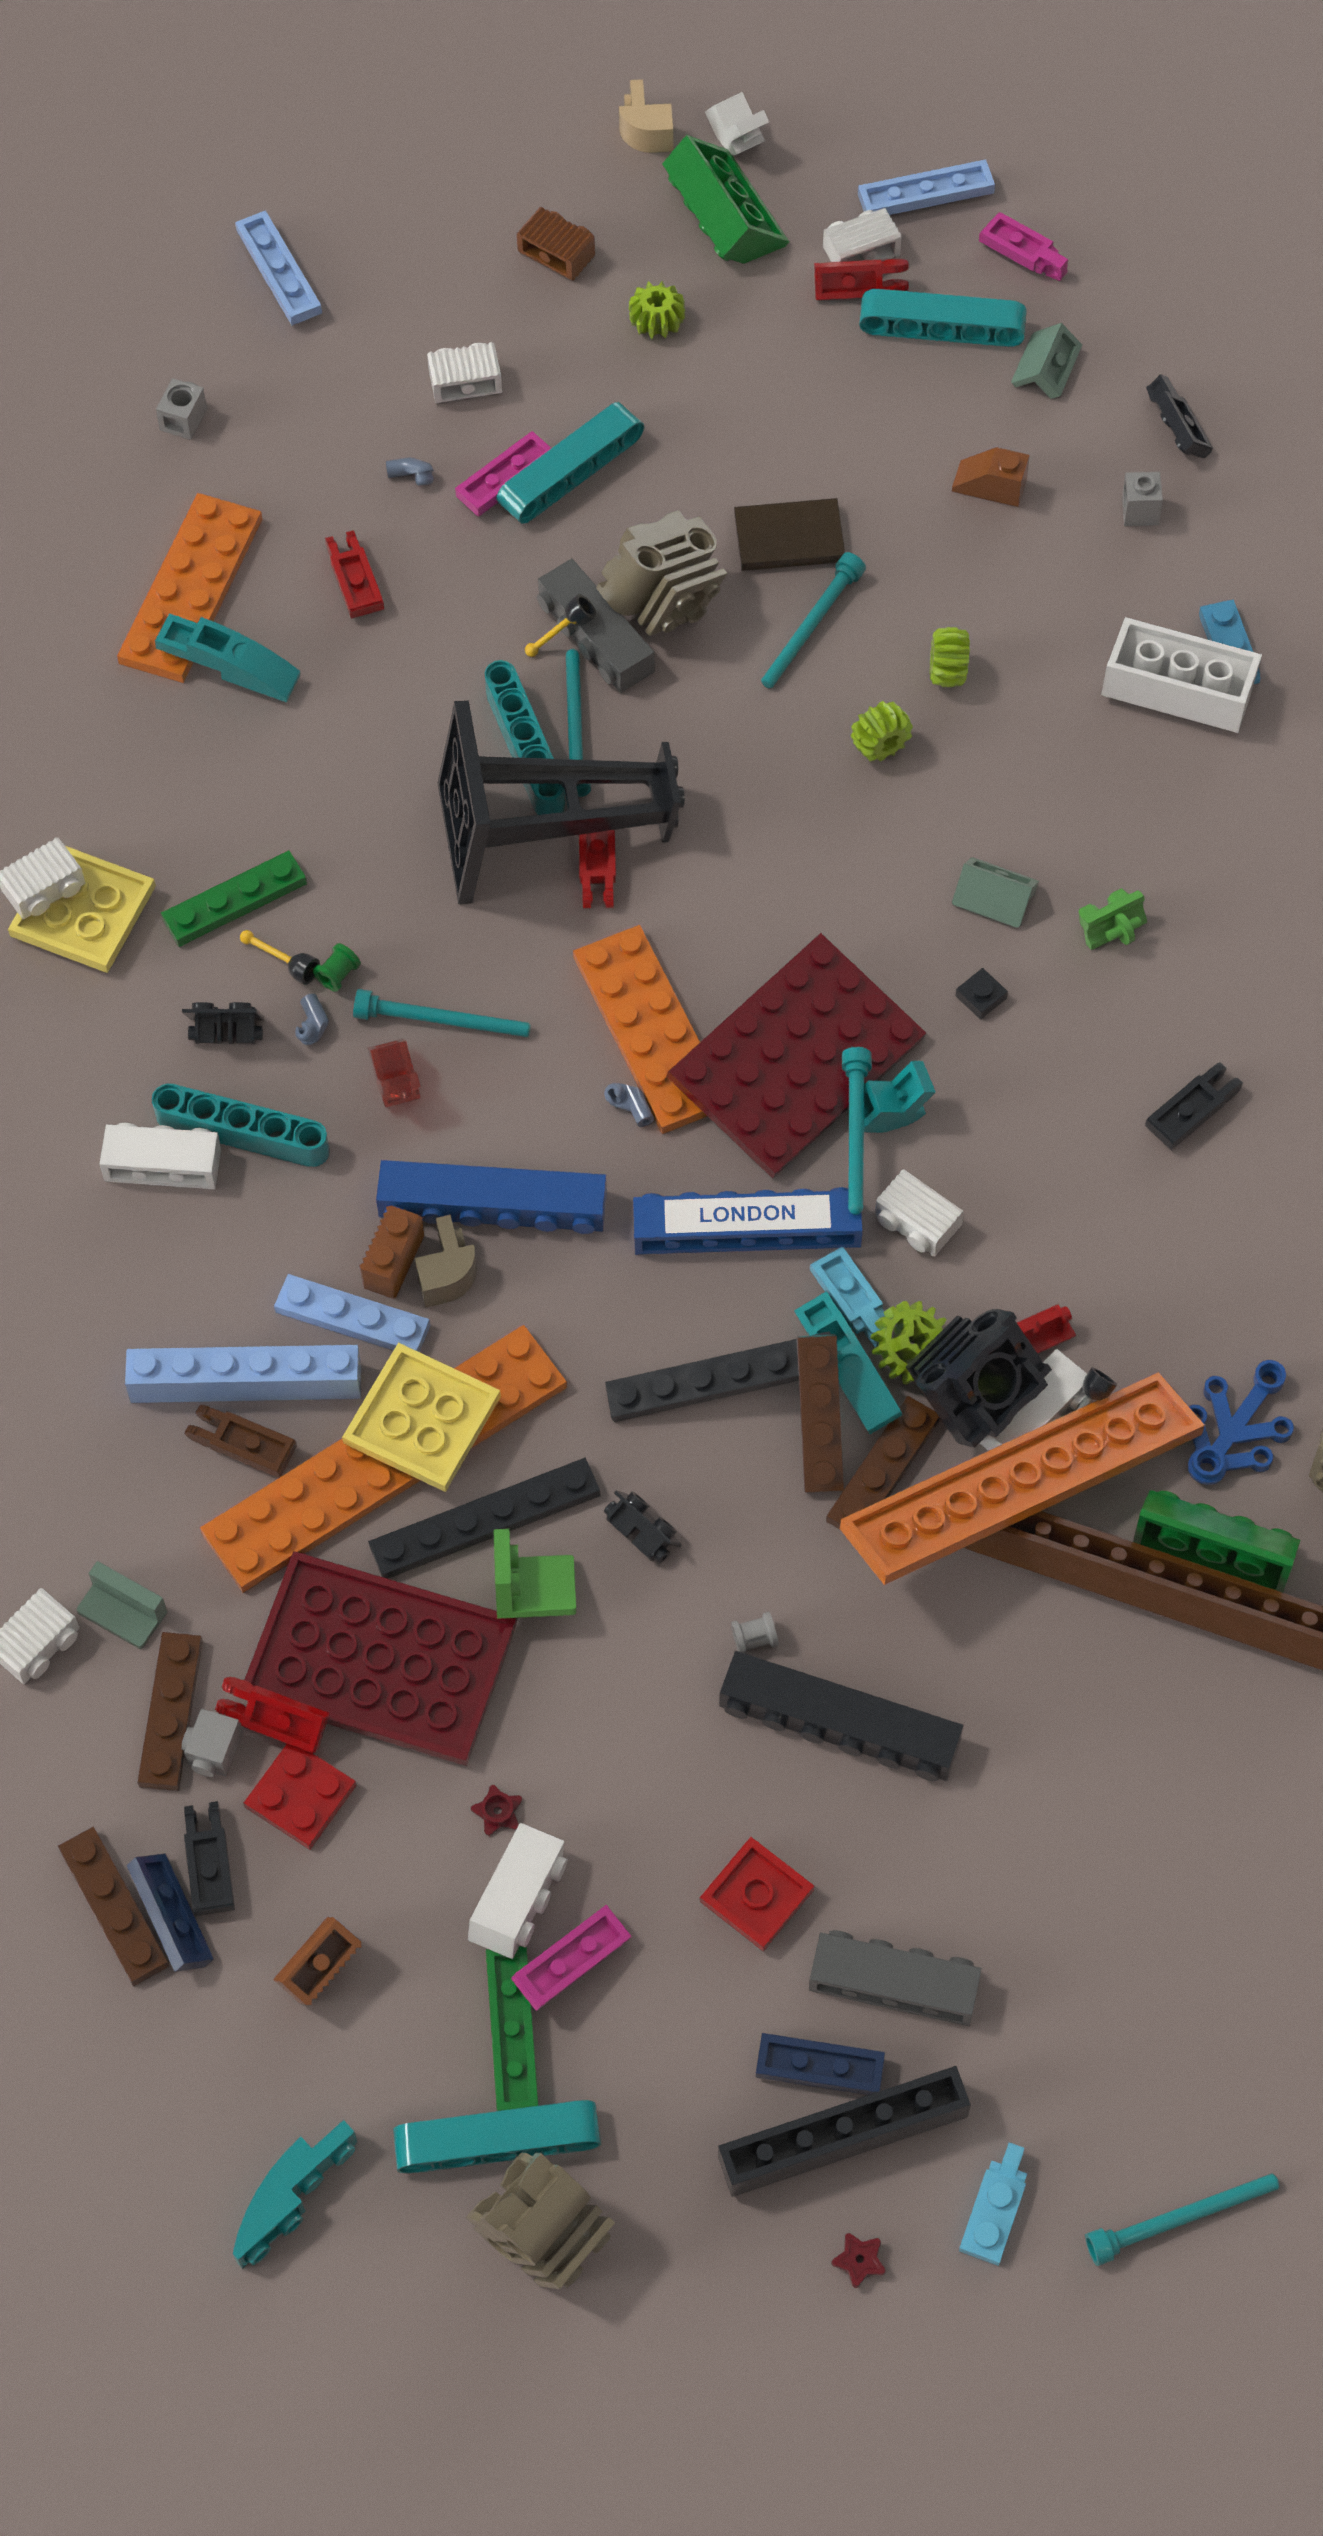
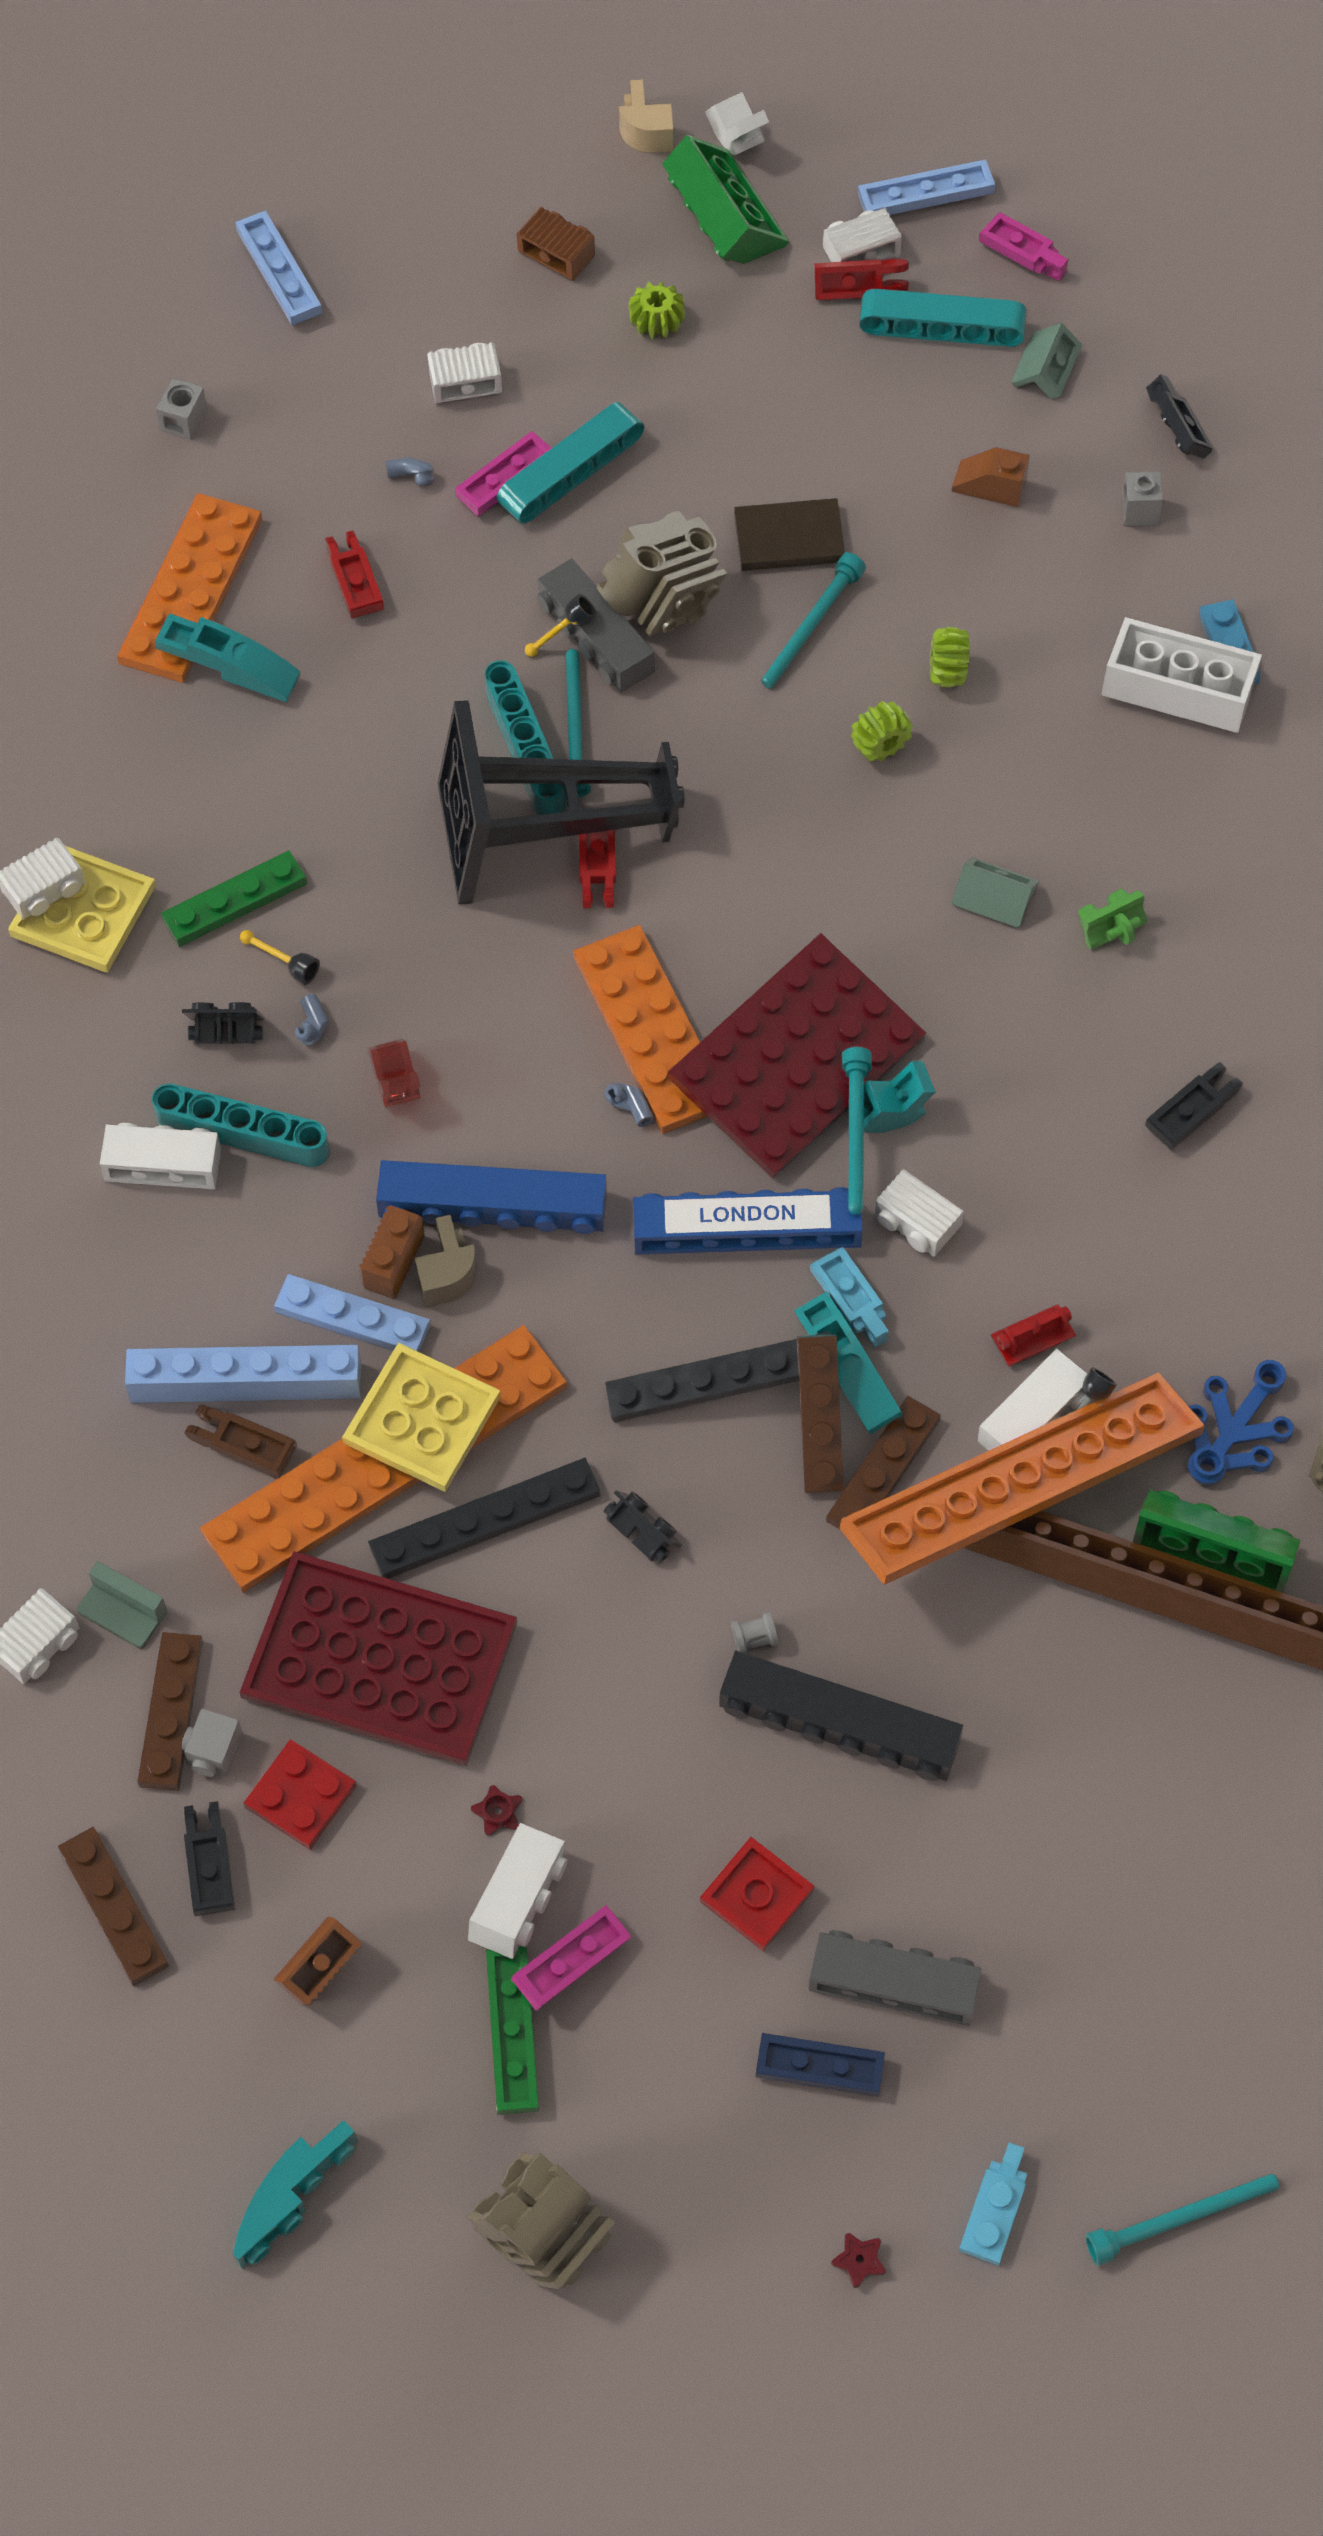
(170, 1912): dark blue plate -> none
(274, 1714): red hinge -> none
(336, 967): green bush -> none
(369, 1005): teal piece -> none
(496, 2136): teal beam -> none
(532, 1584): bright green bracket -> none
(843, 2131): black brick -> none
(912, 1326): lime gear -> none
(979, 1374): black piece -> none
(981, 993): black plate -> none

